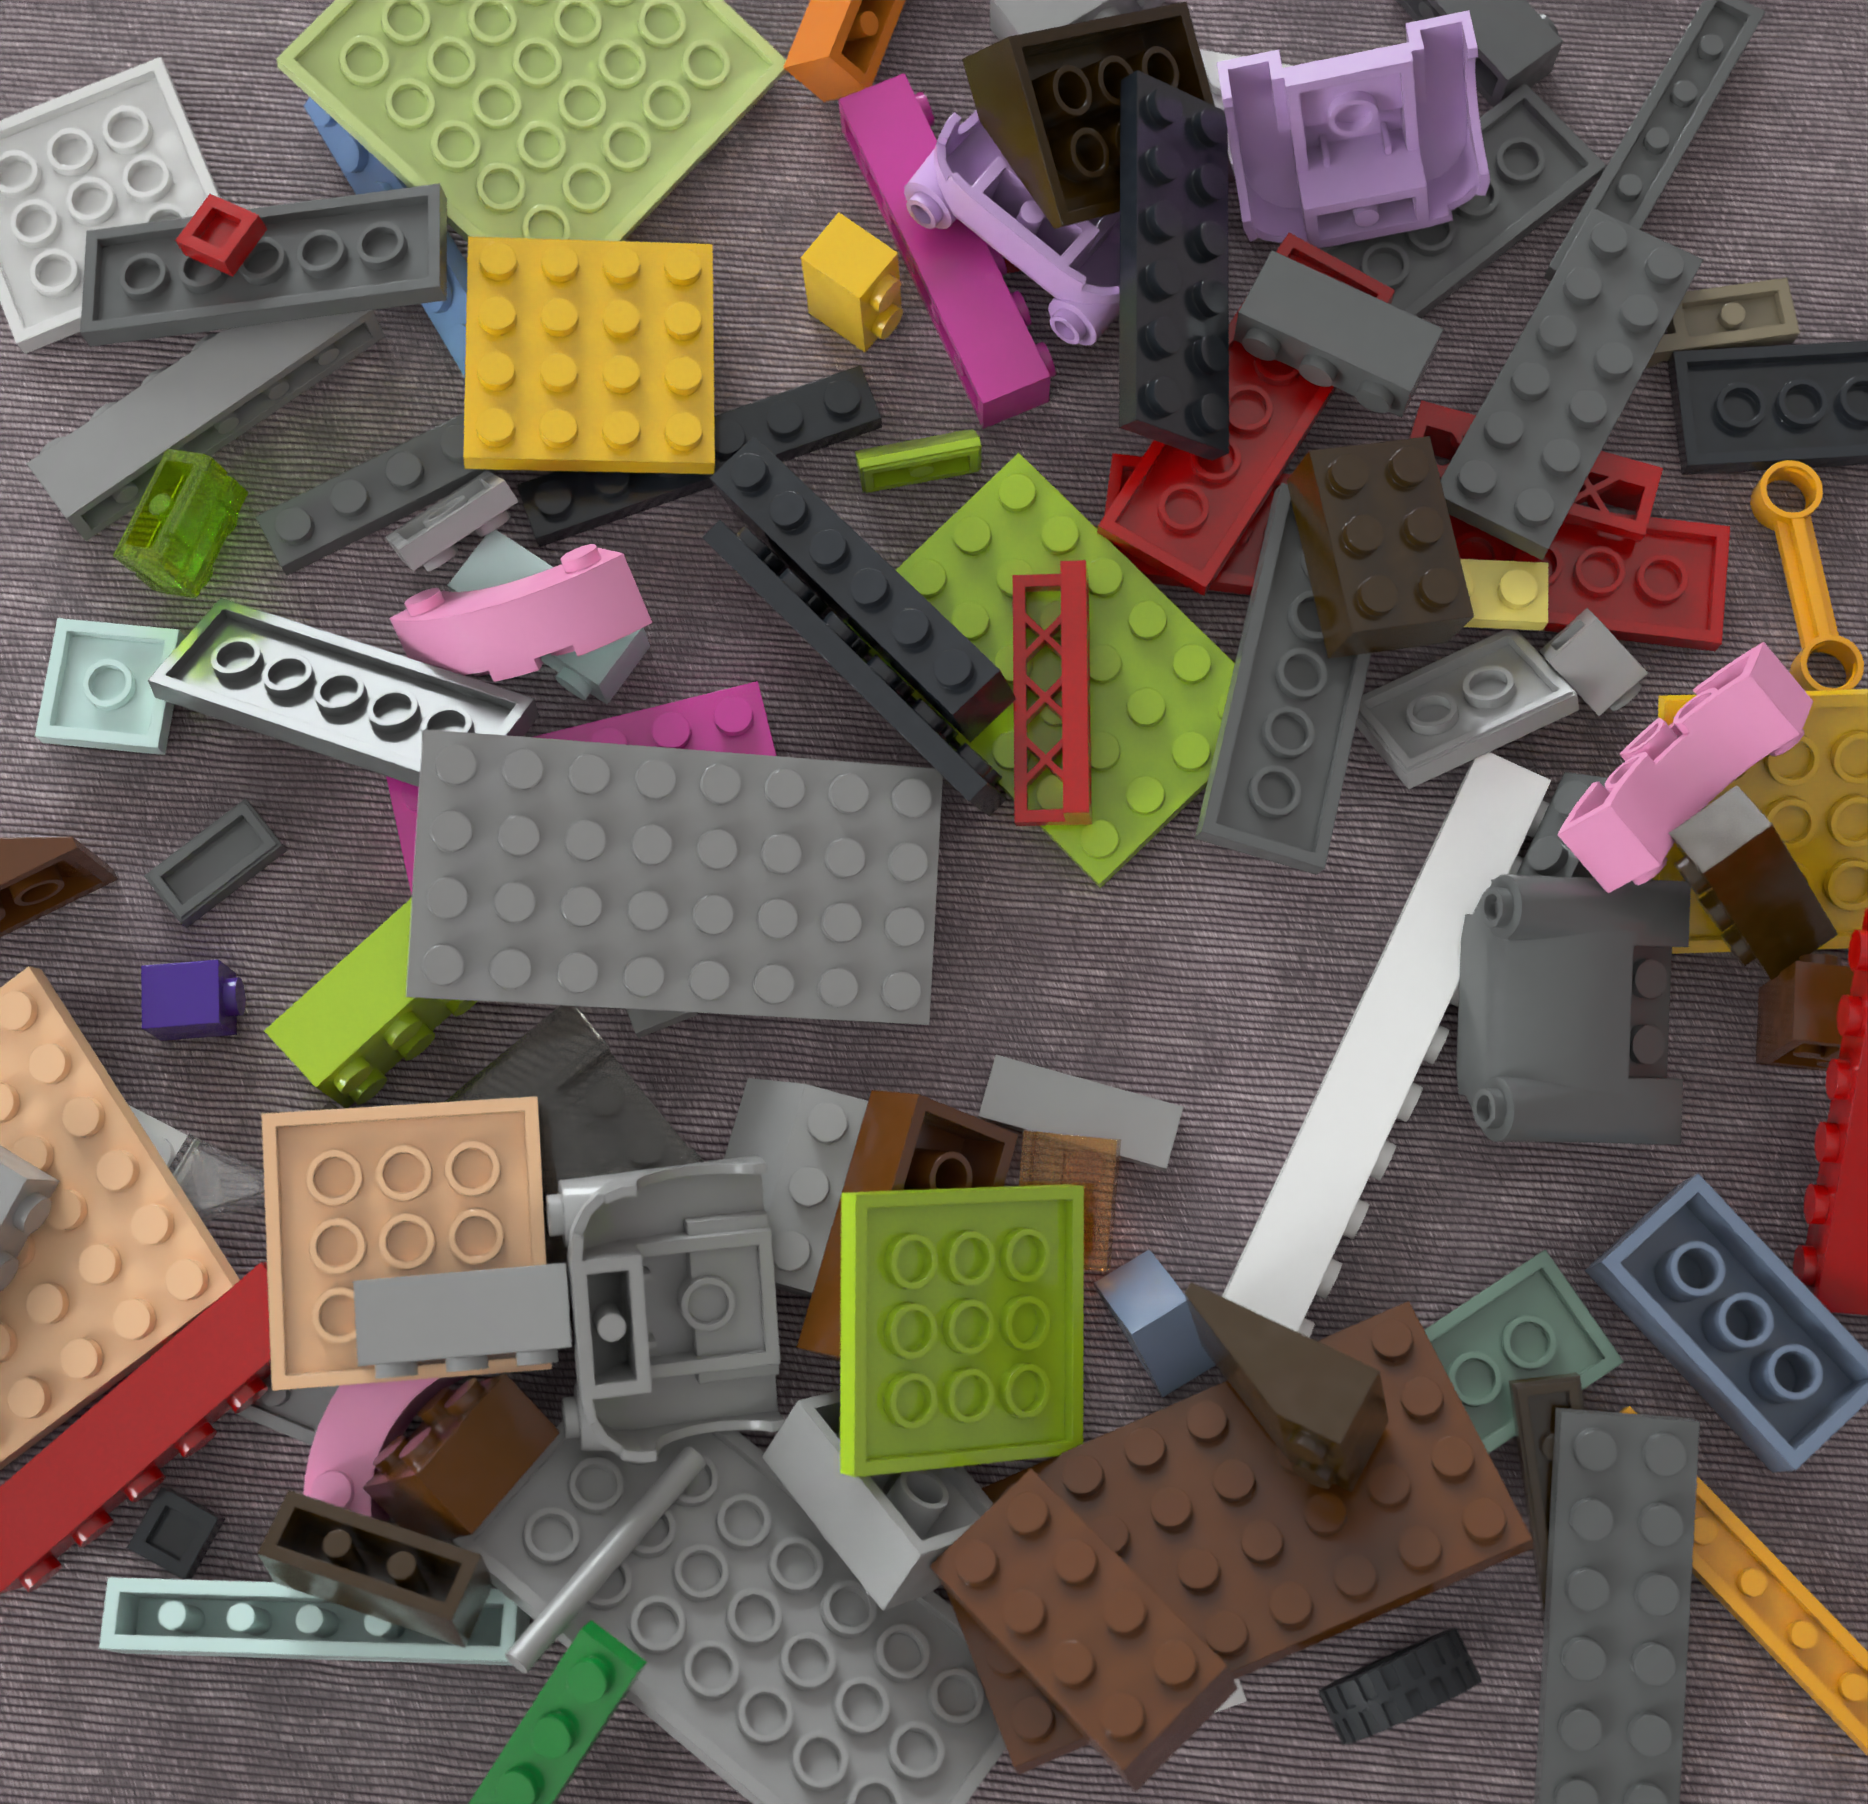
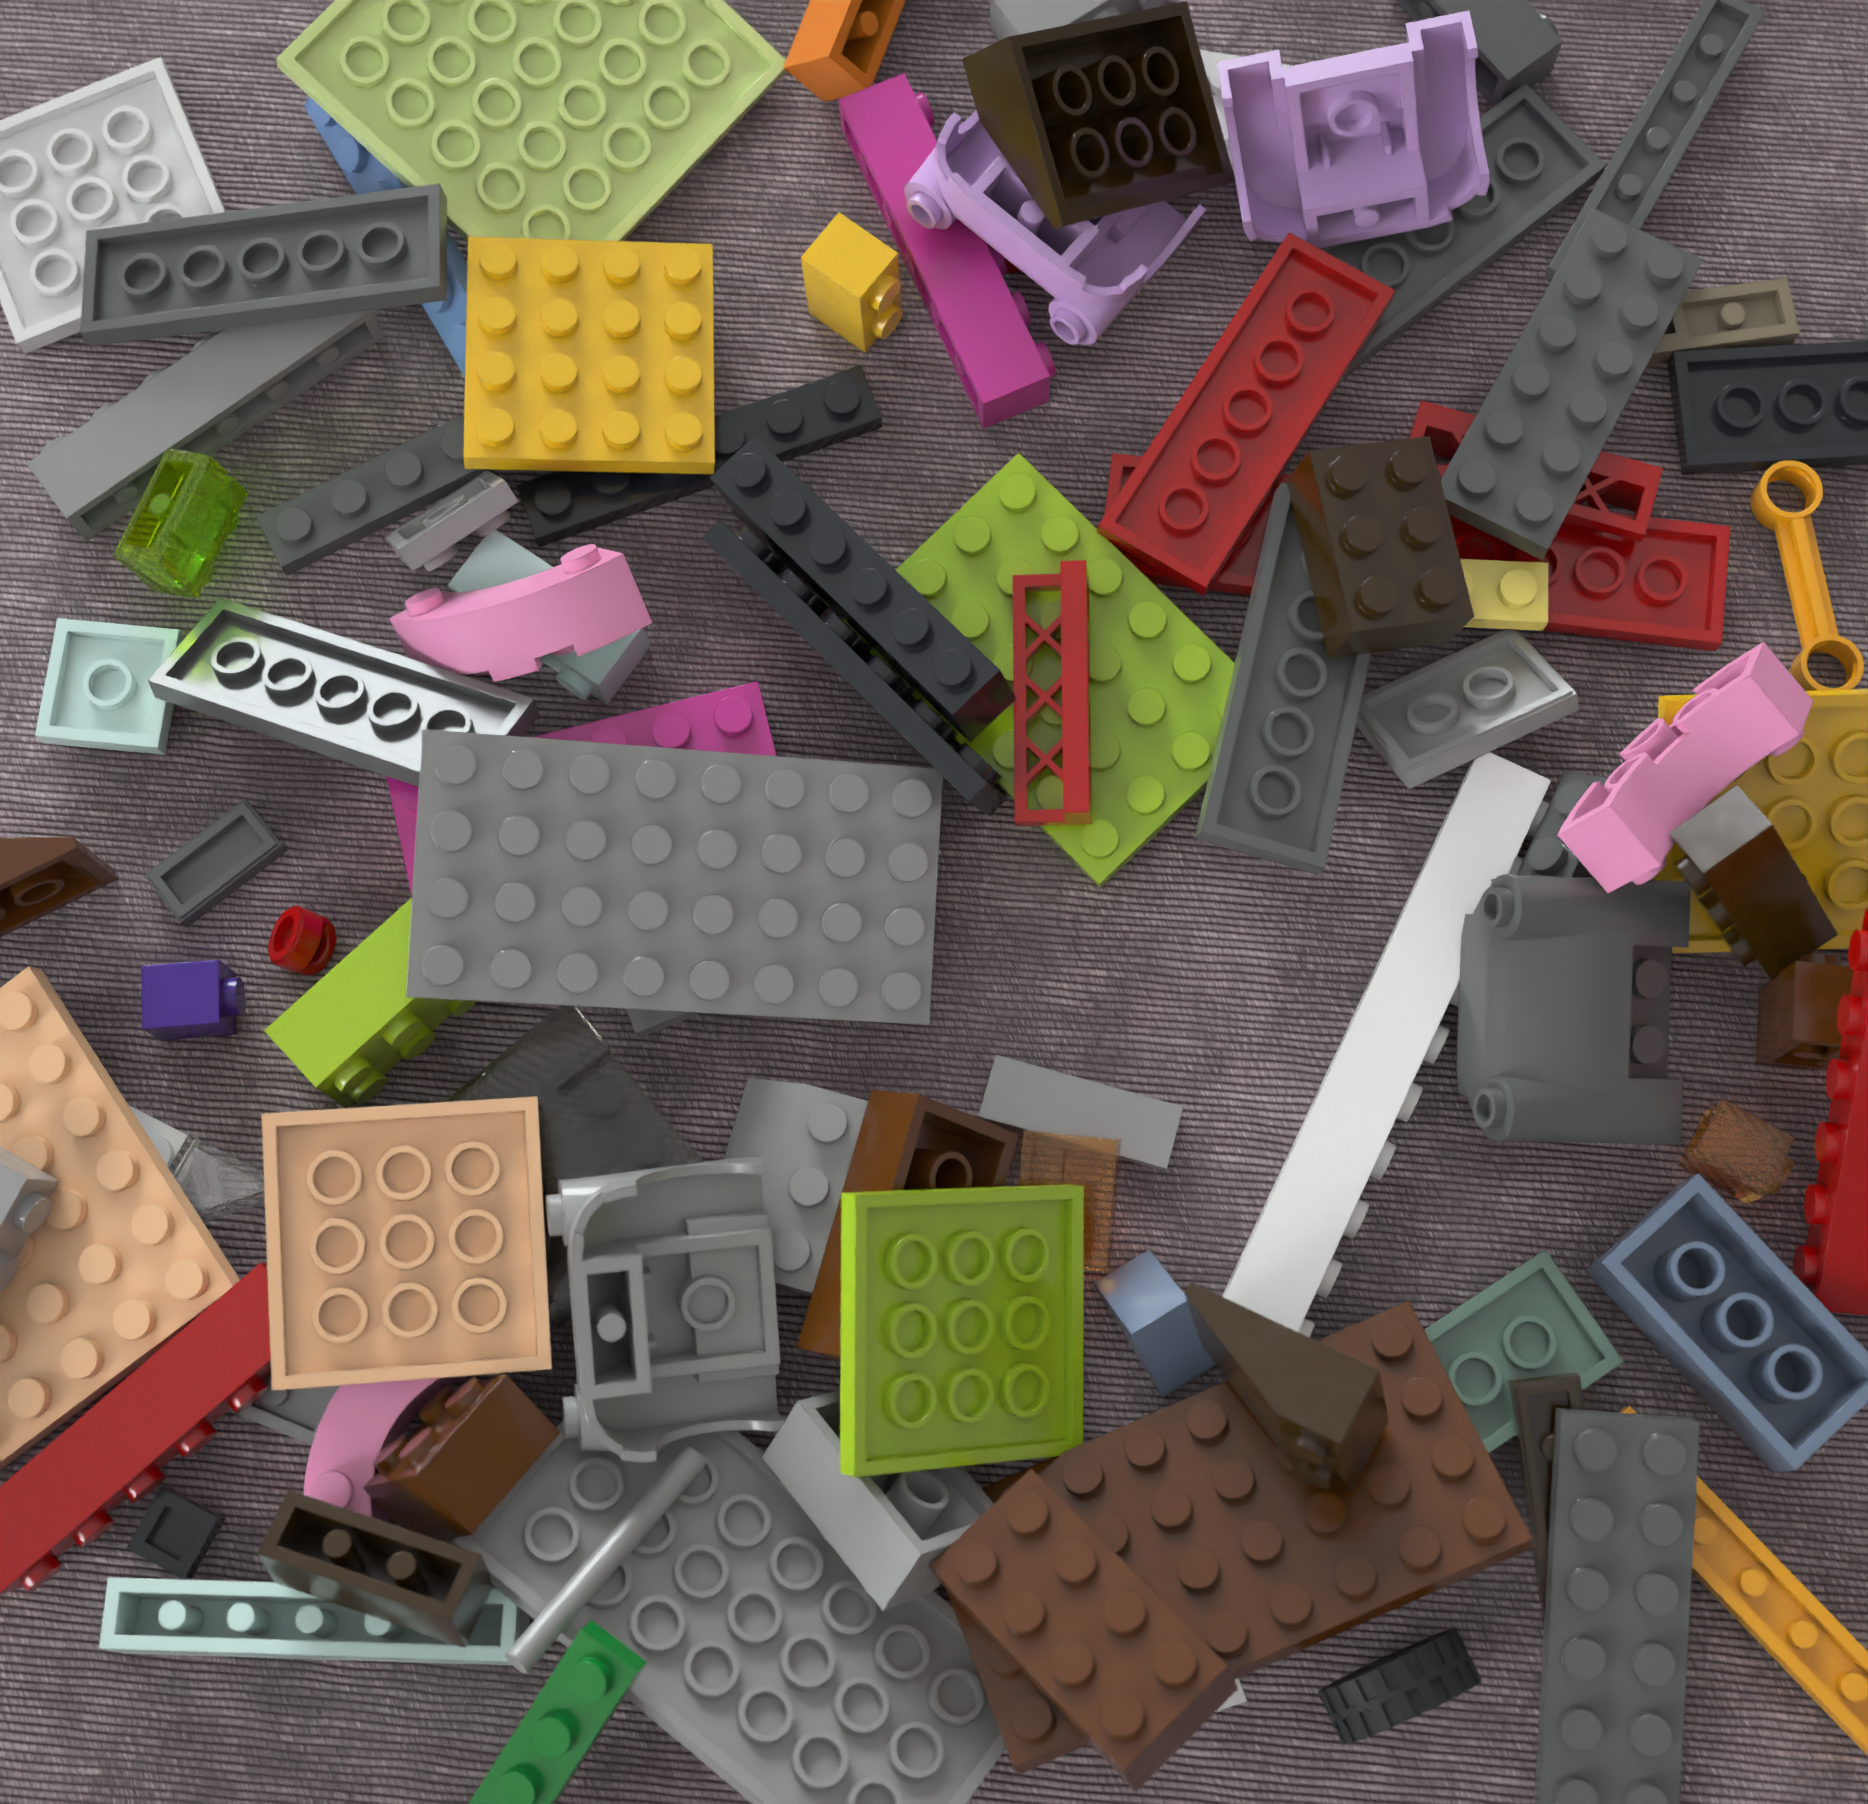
(221, 234): red plate -> none
(297, 939): none -> red tile
(462, 1318): light grey brick -> none
(919, 460): lime slope -> none
(1173, 268): black plate -> none
(1336, 335): dark grey brick -> none
(1595, 663): light grey brick -> none
(1738, 1153): none -> clear orange brick

